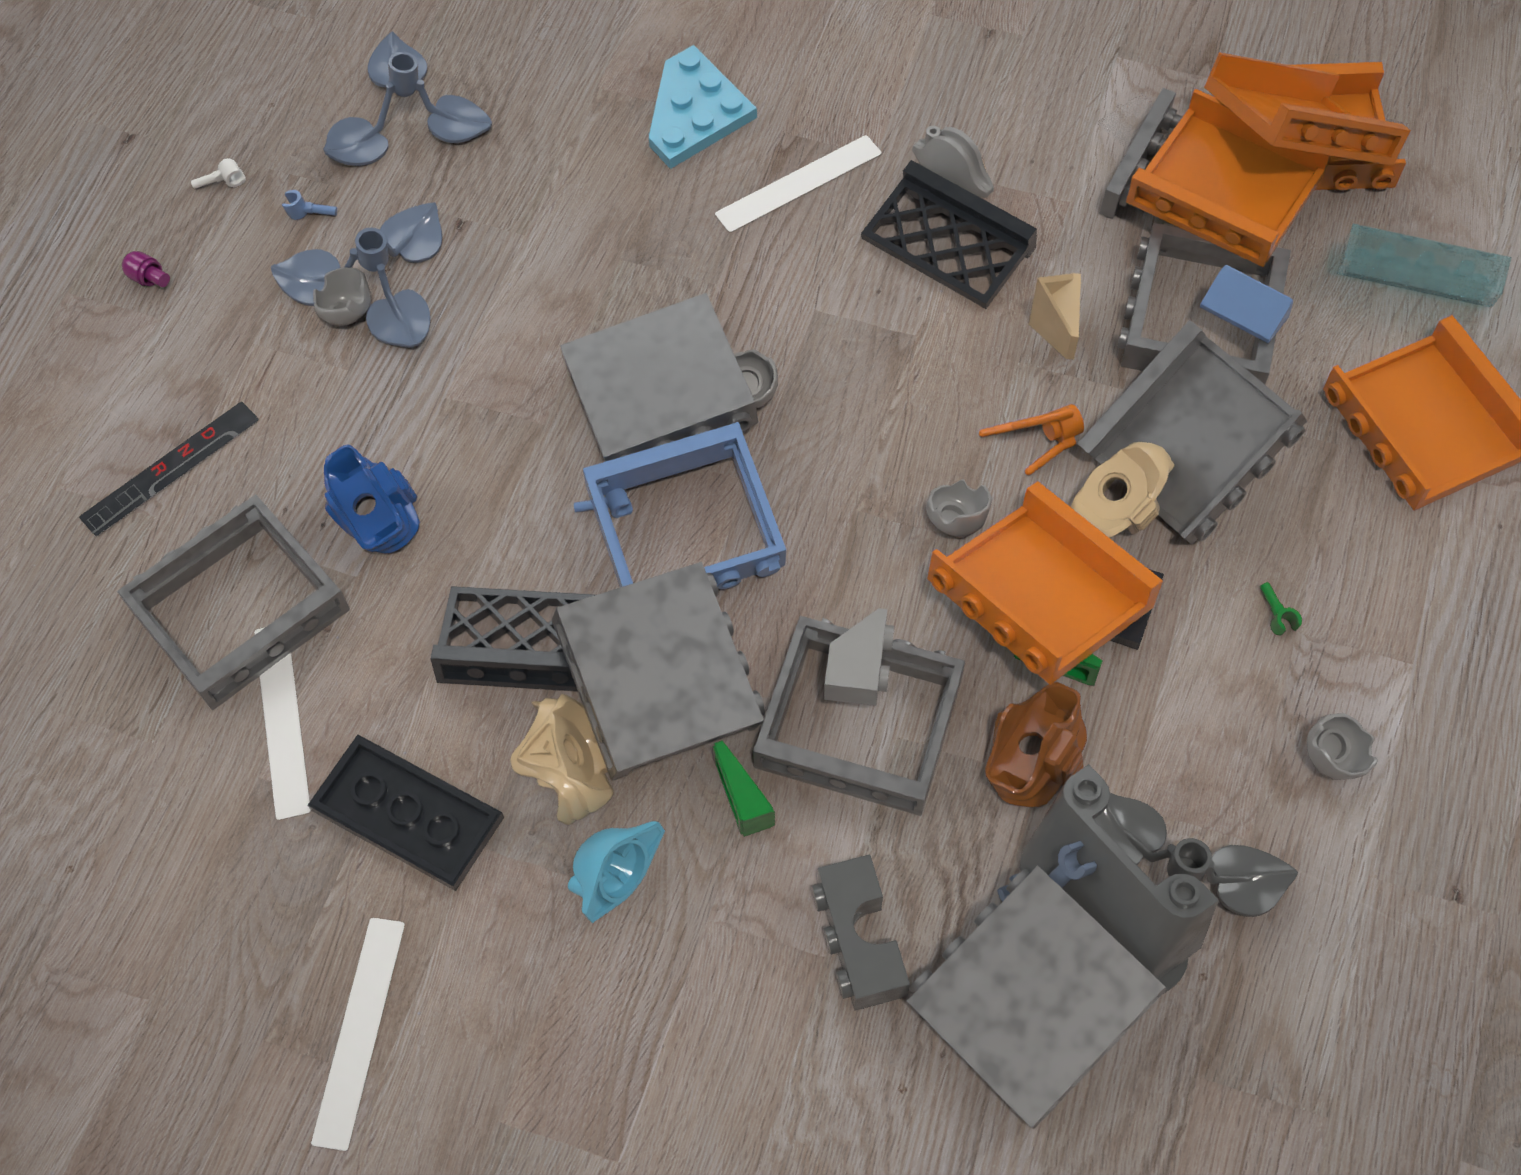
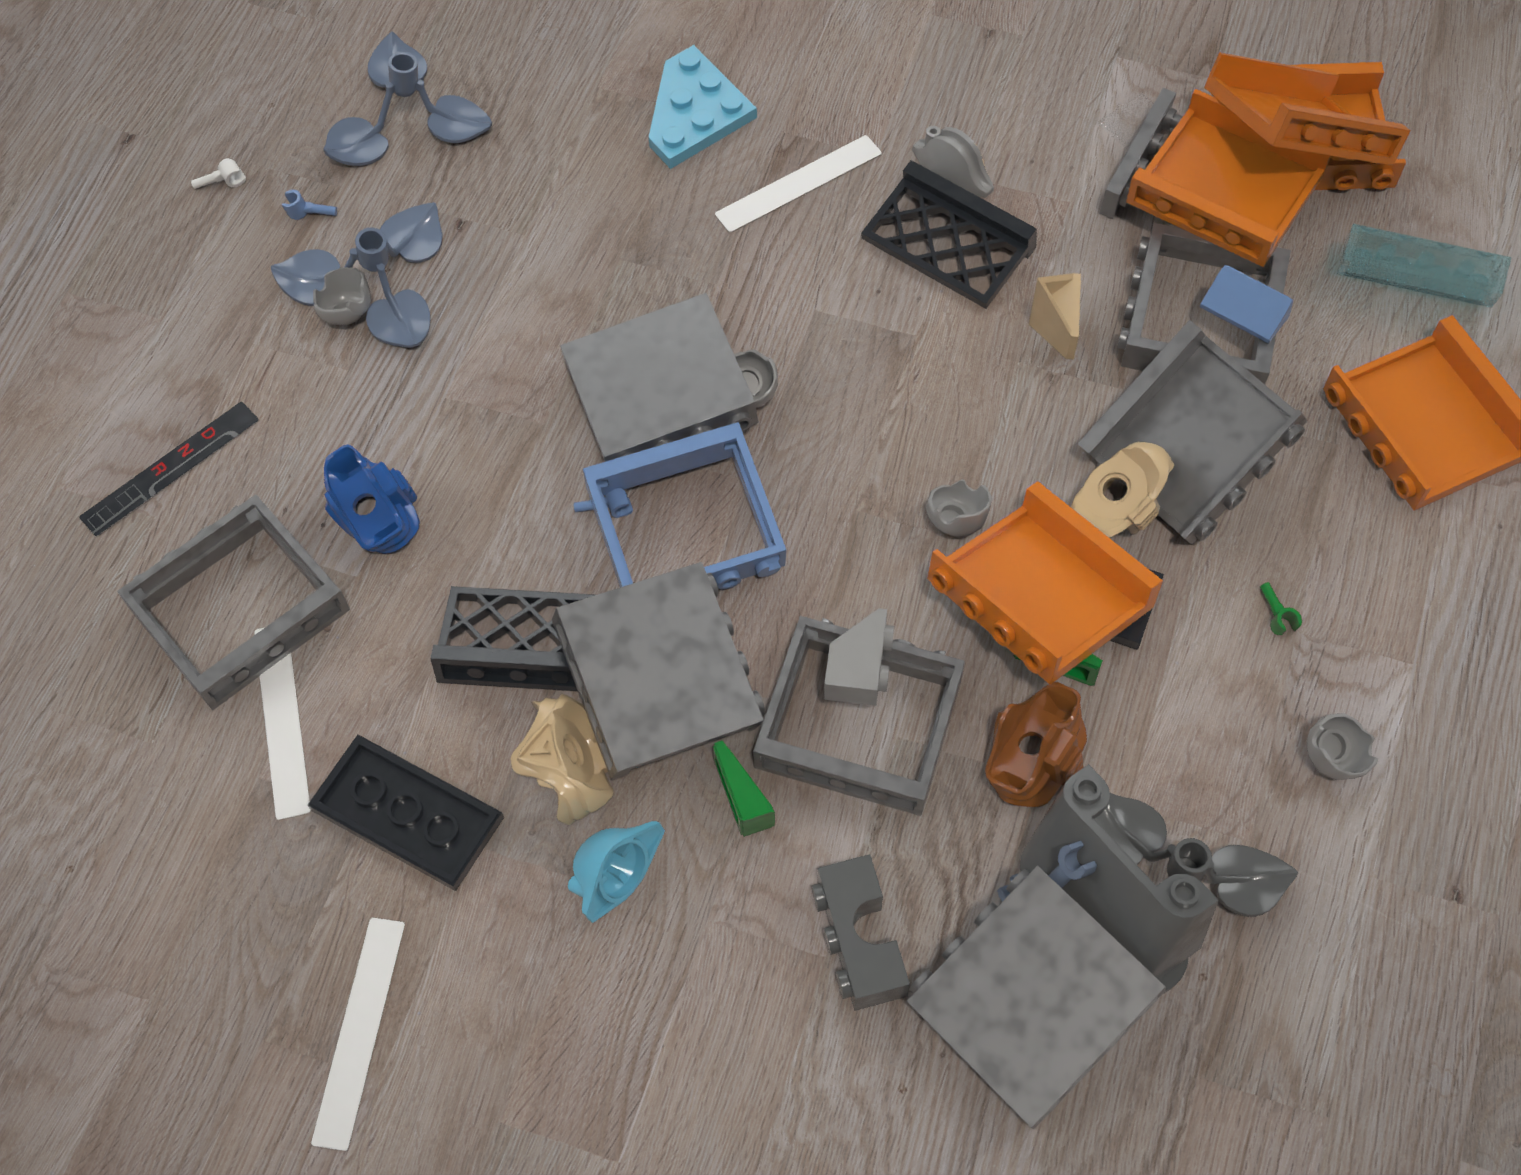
(144, 269): magenta cylinder -> none
(1057, 425): orange plant -> none

